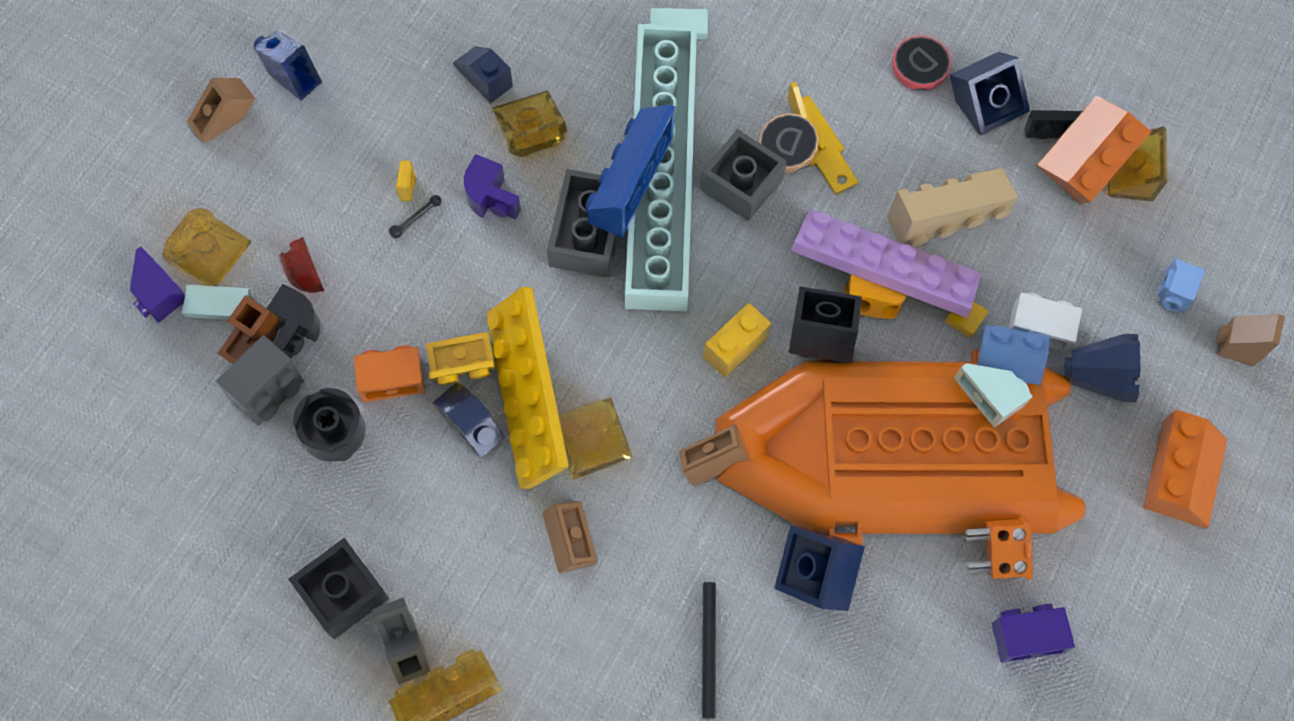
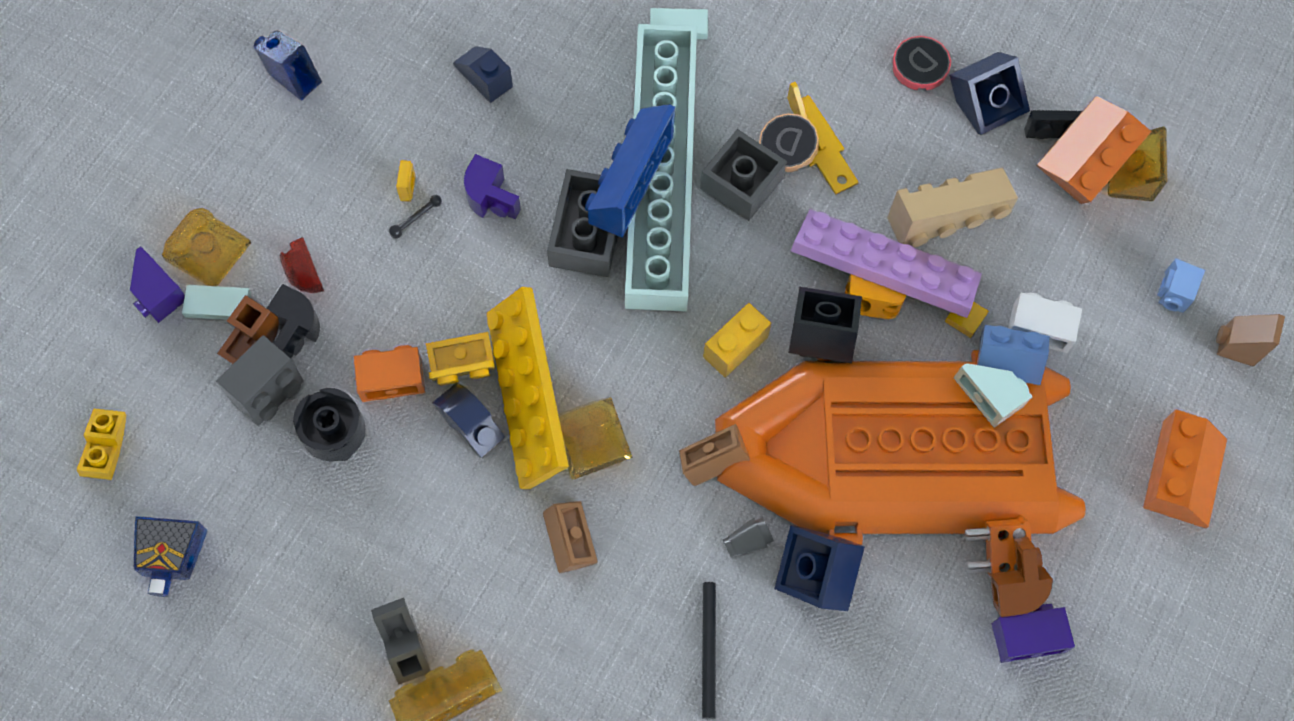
(103, 445): none -> yellow slope
(166, 550): none -> torso
(220, 107): medium nougat slope -> none
(338, 588): black brick -> none
(530, 124): clear yellow slope -> none
(748, 538): none -> dark grey cone
(1024, 588): none -> dark orange brick
(1107, 367): dark blue cone -> none

